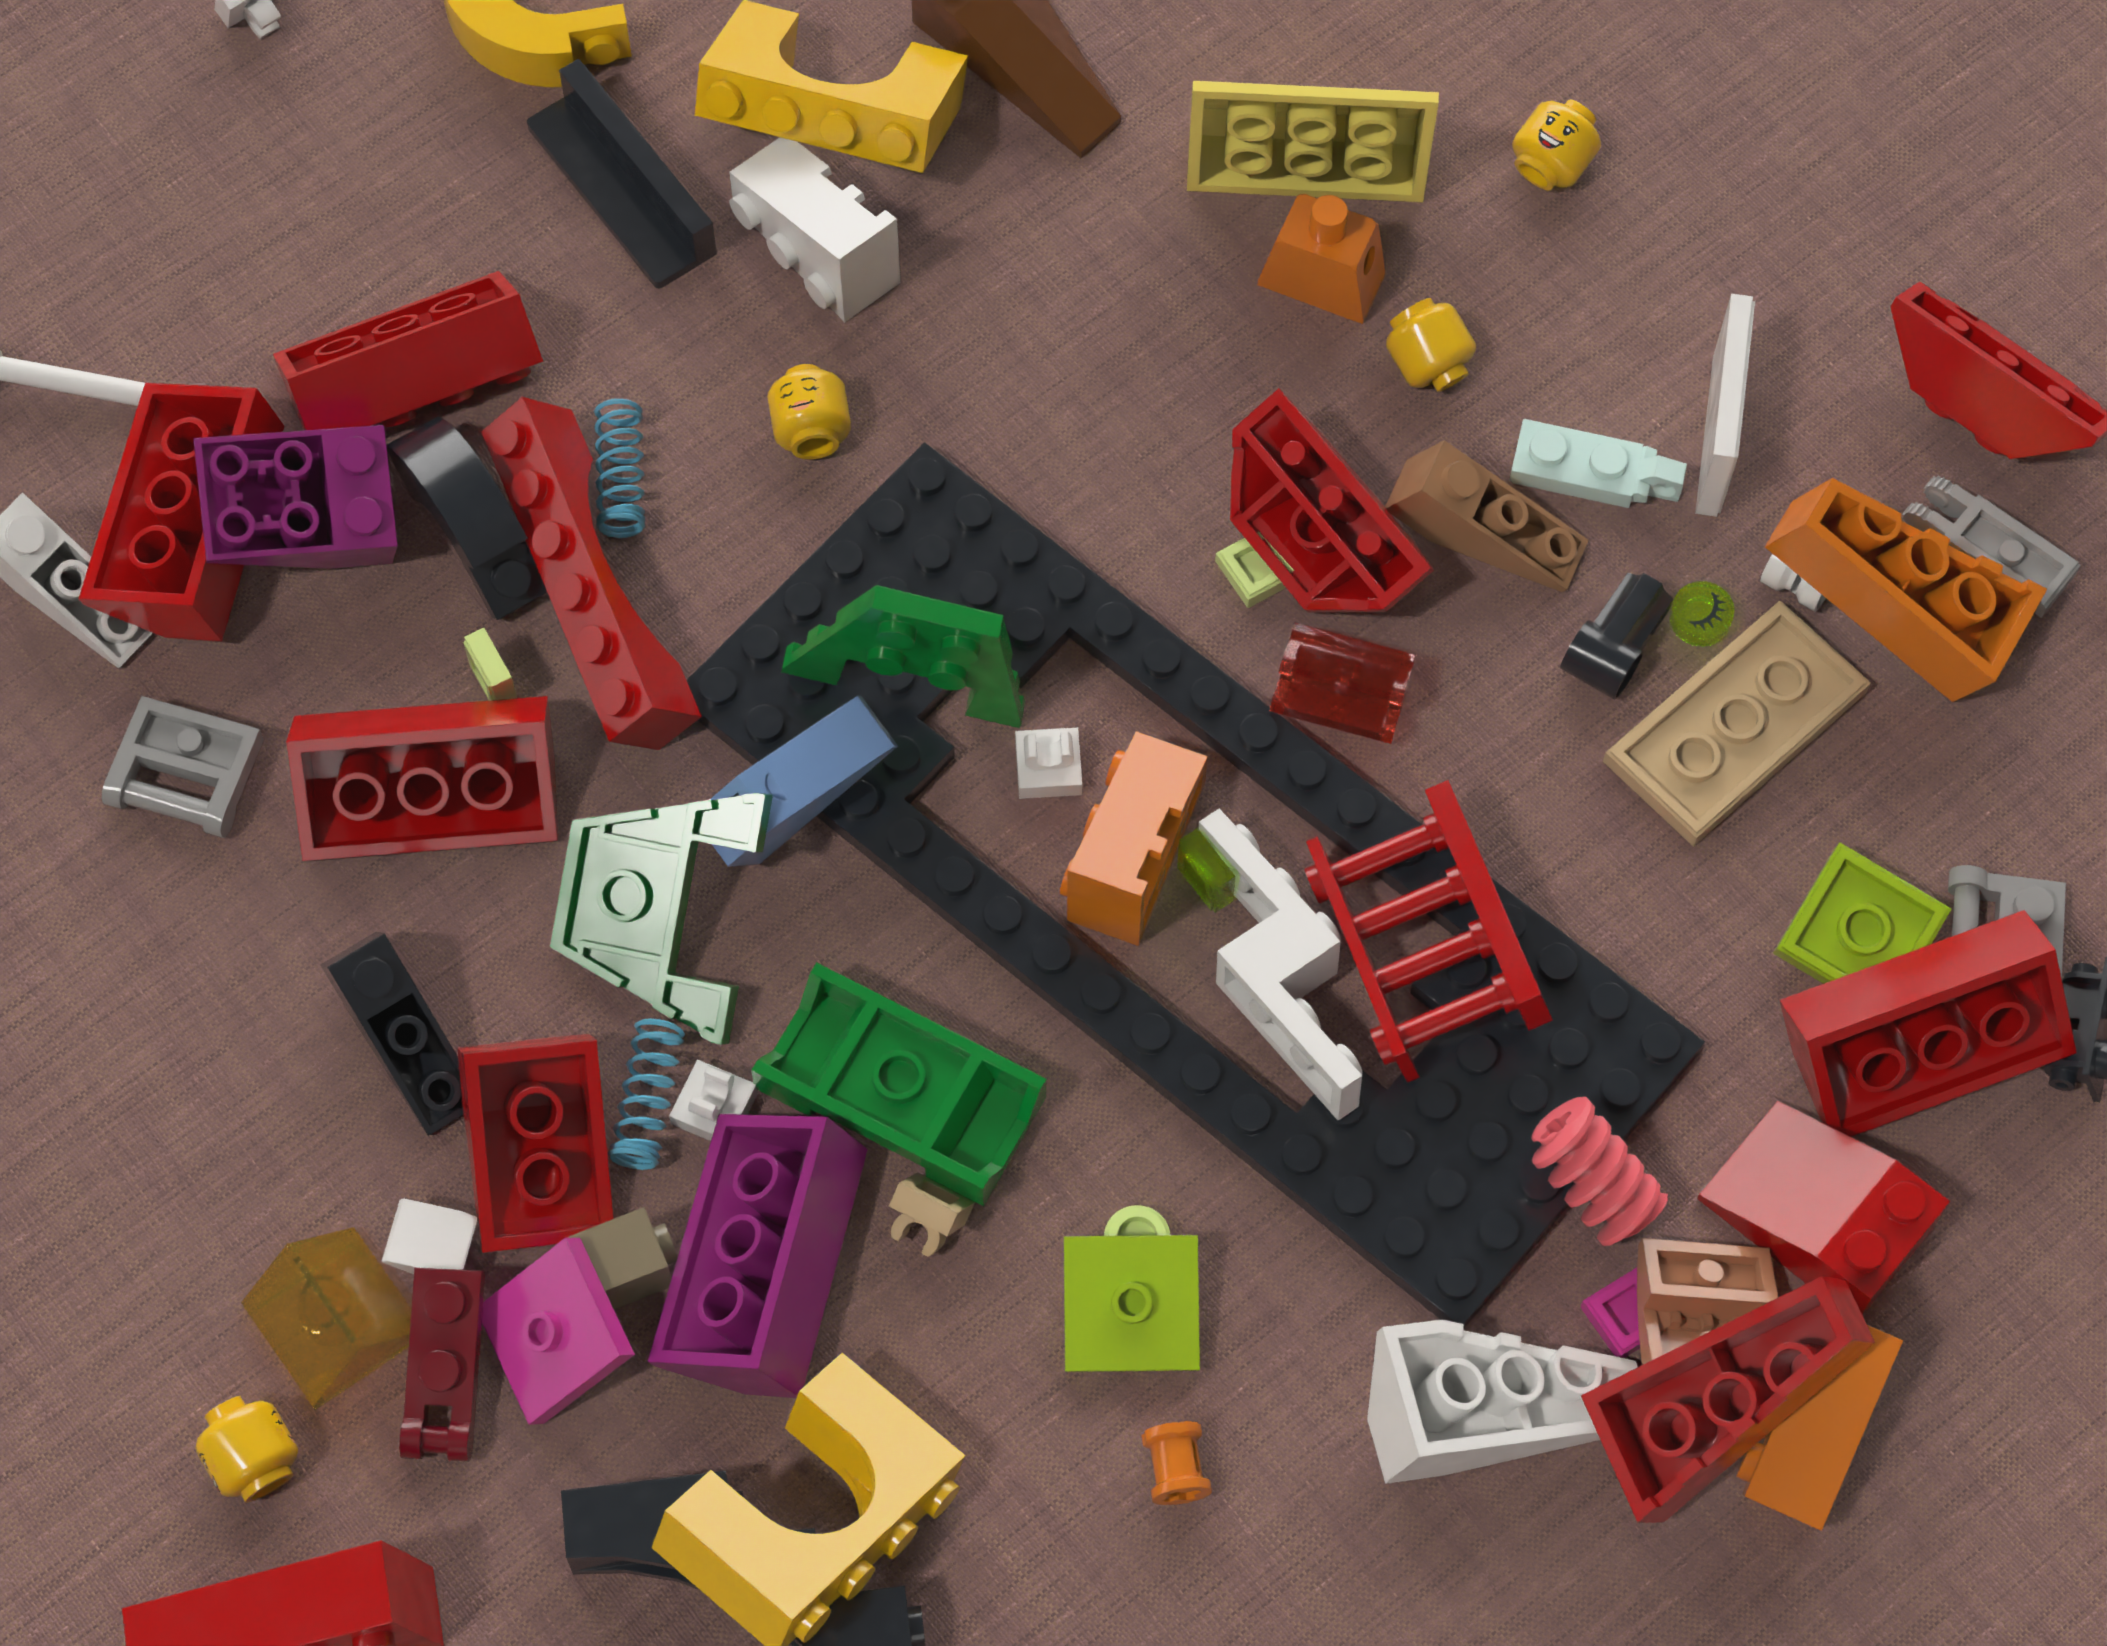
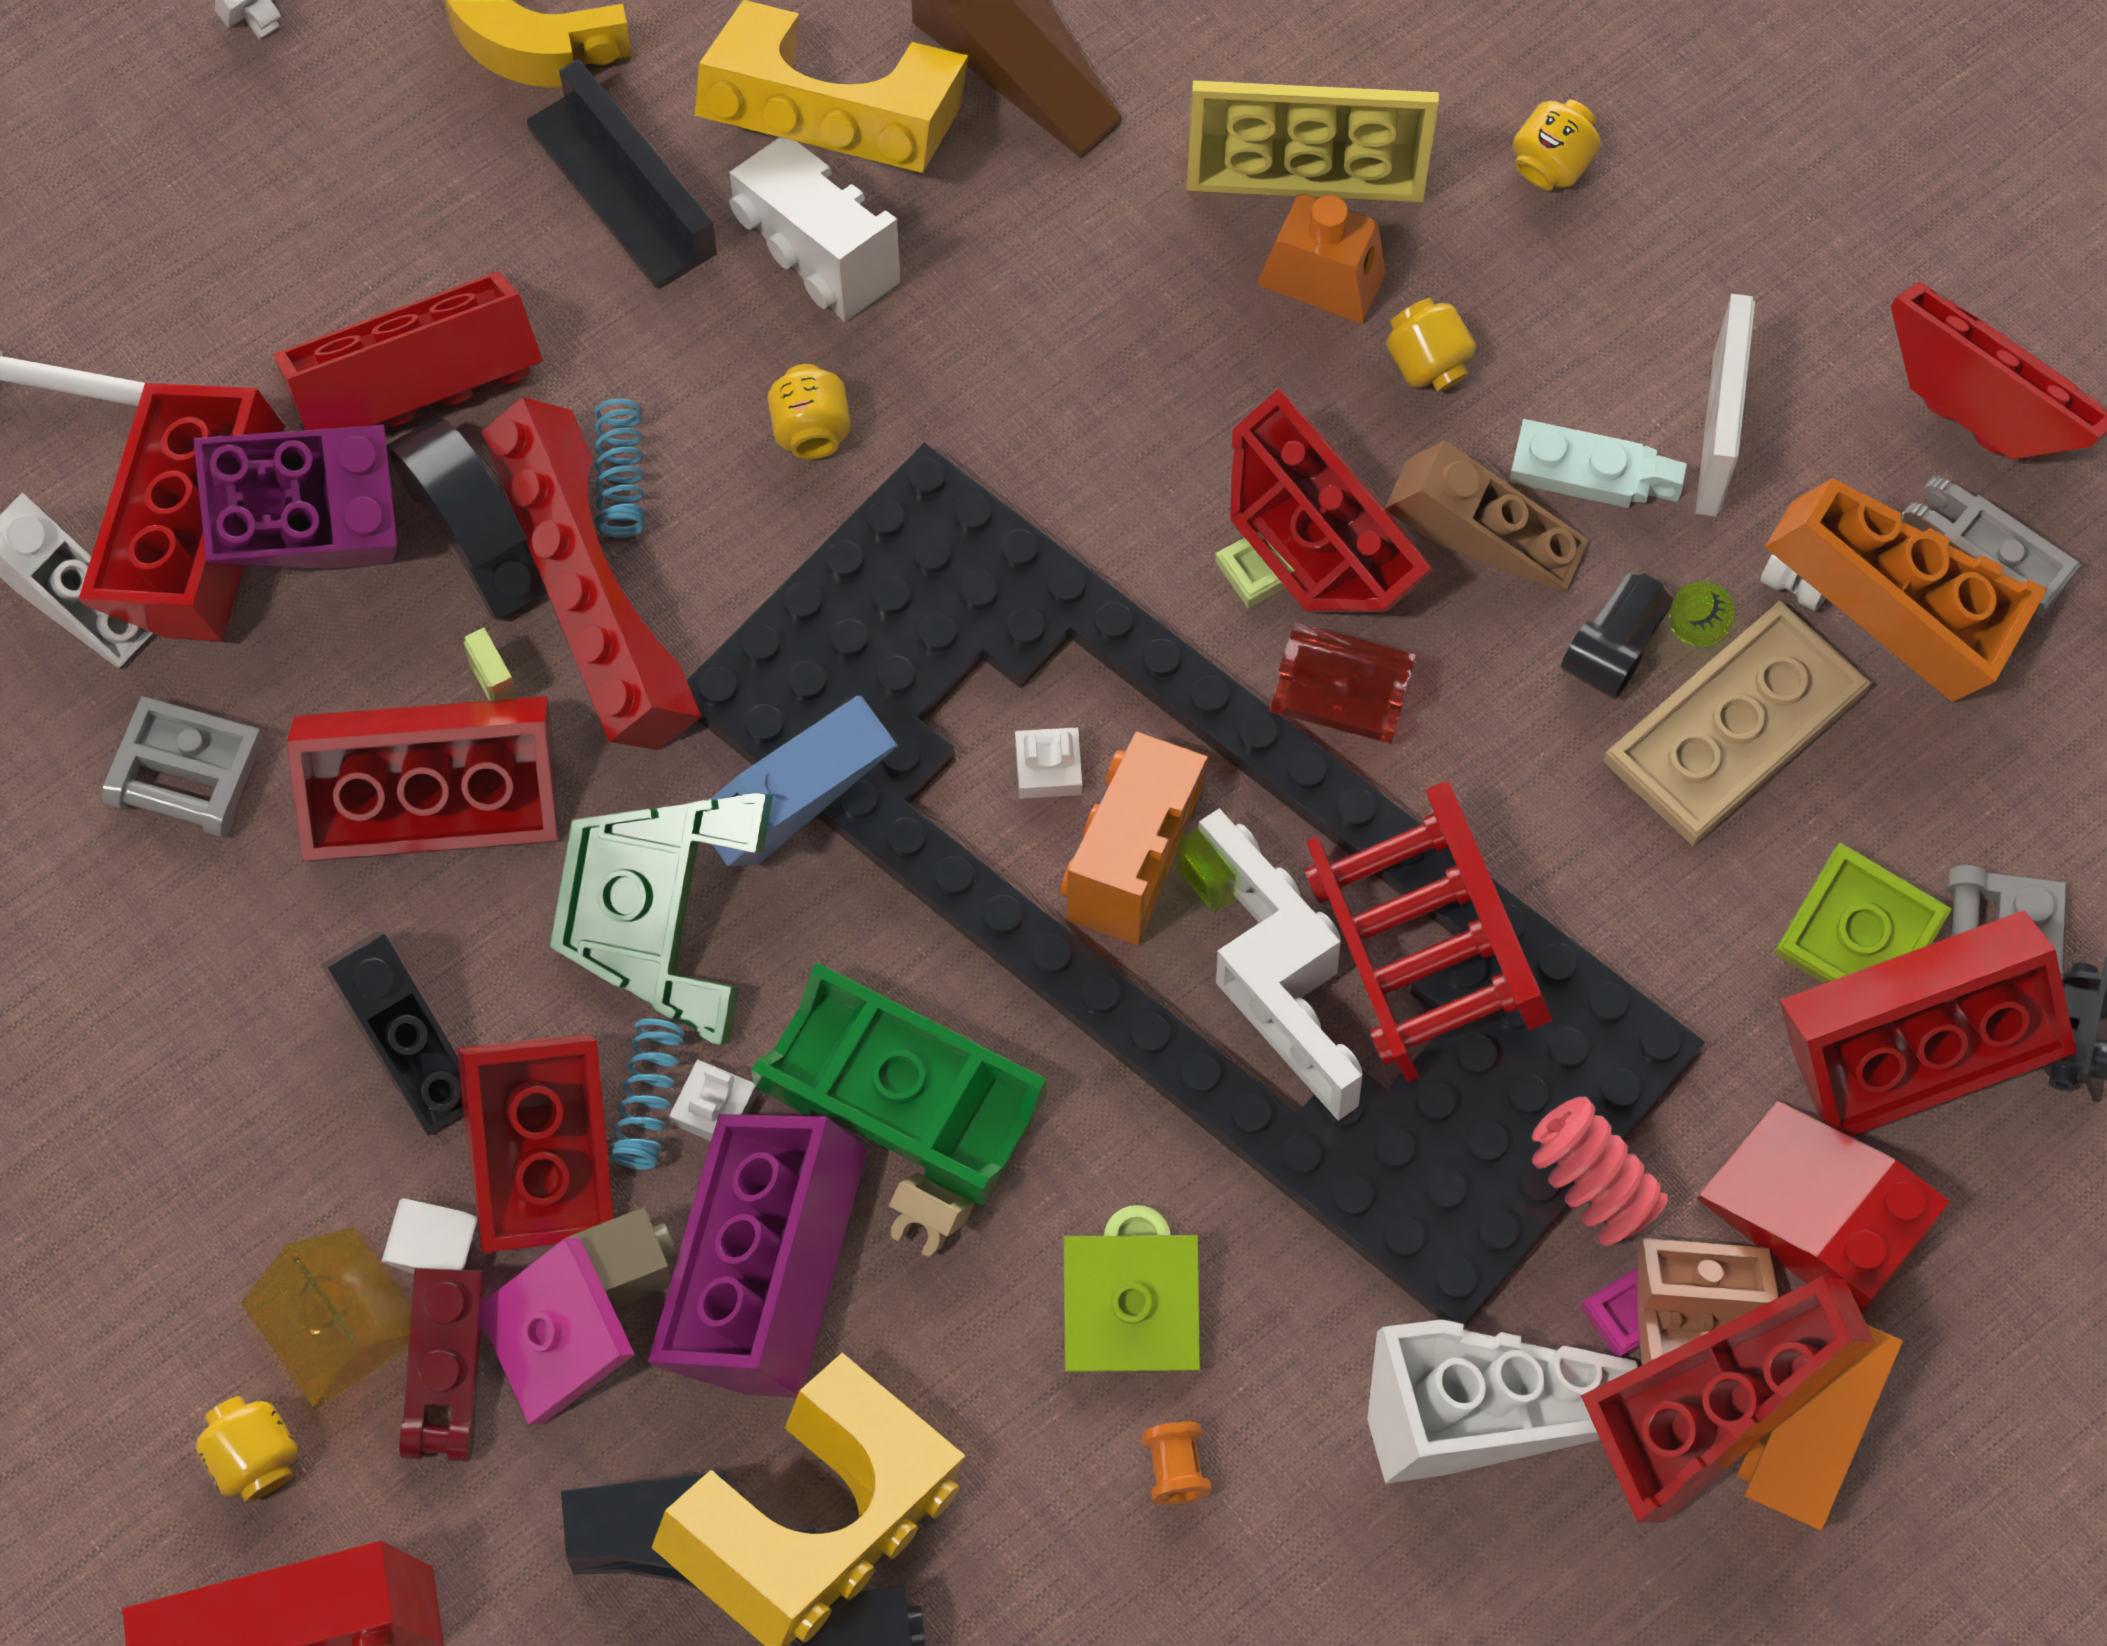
(919, 637): green wing -> none

